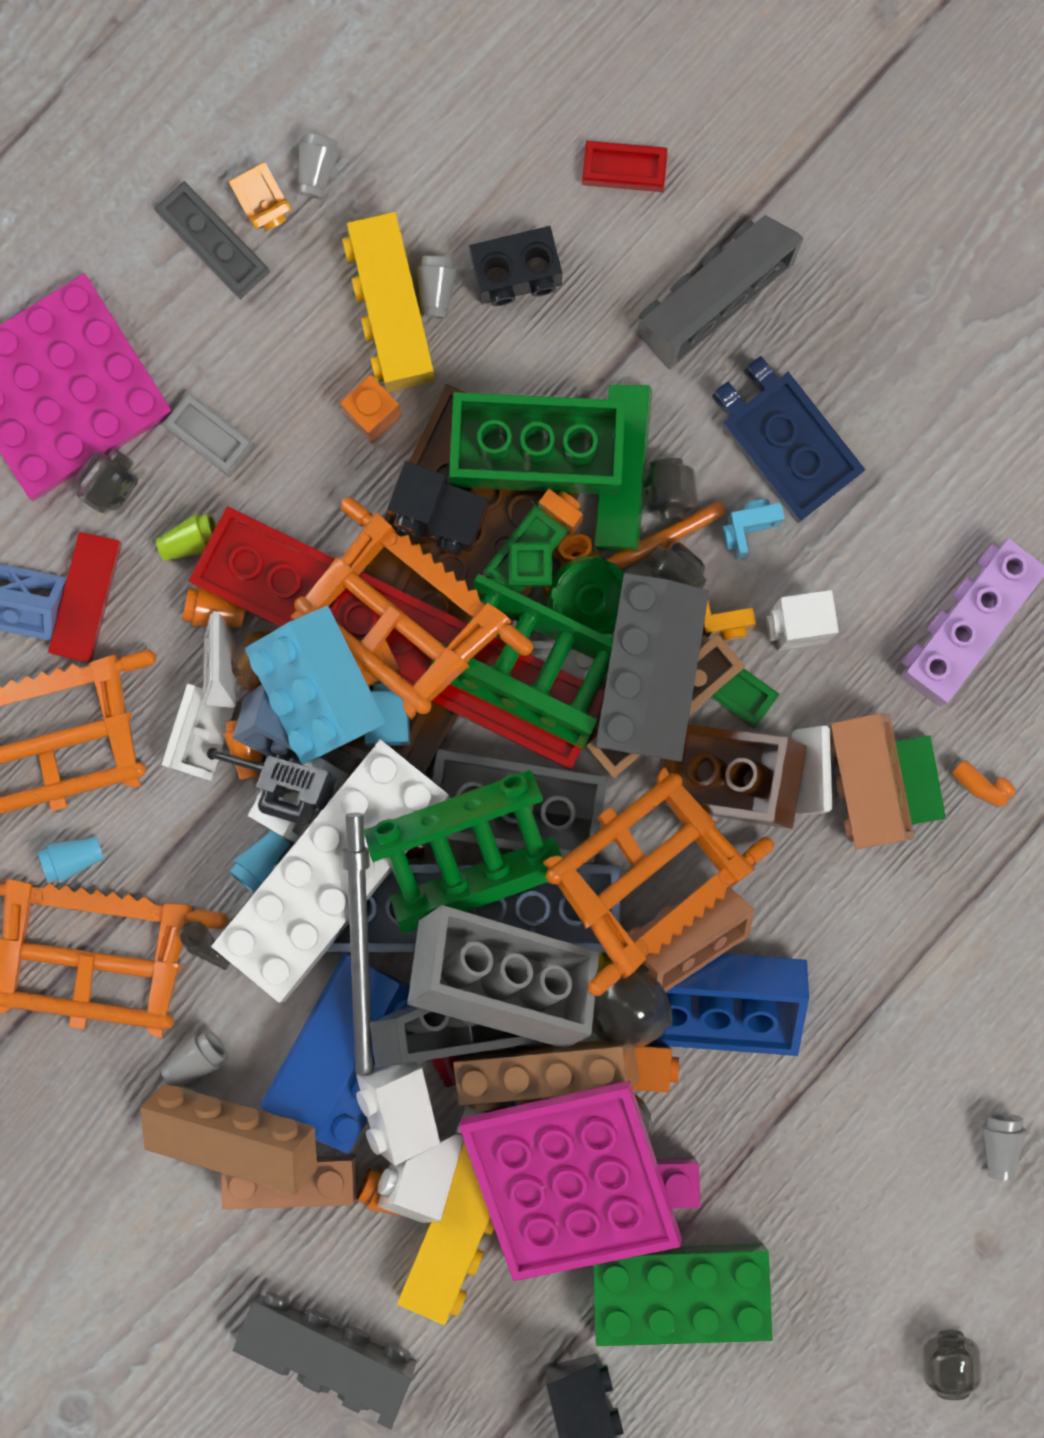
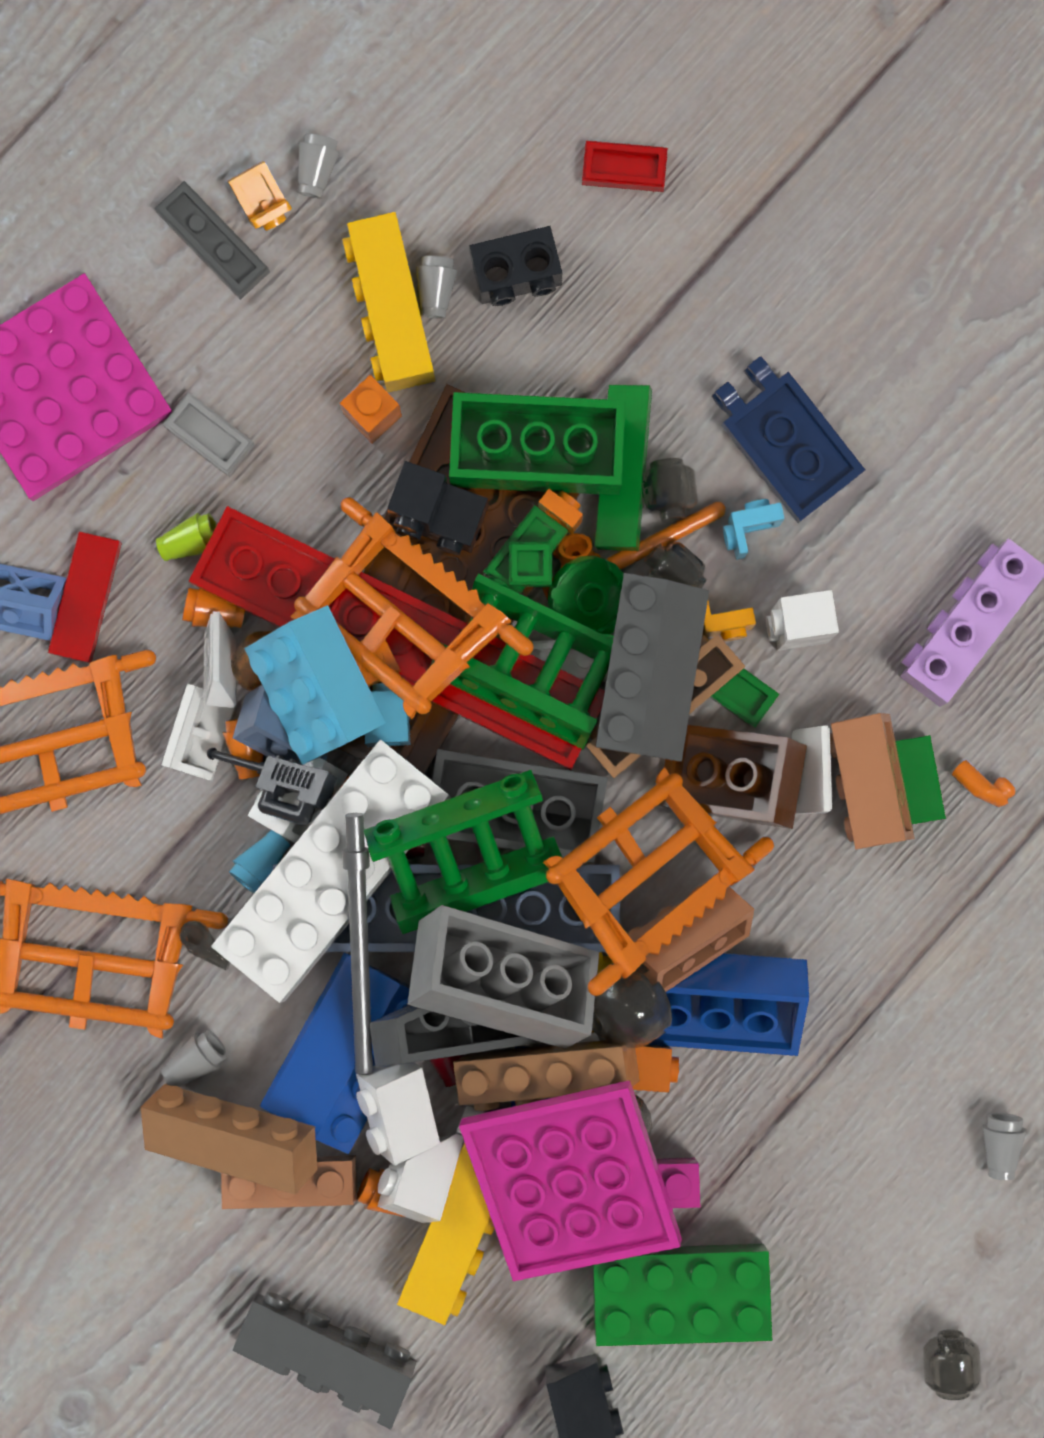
(69, 858): medium azure cone -> none
(106, 480): clear smoke head -> none
(719, 289): dark grey slope -> none

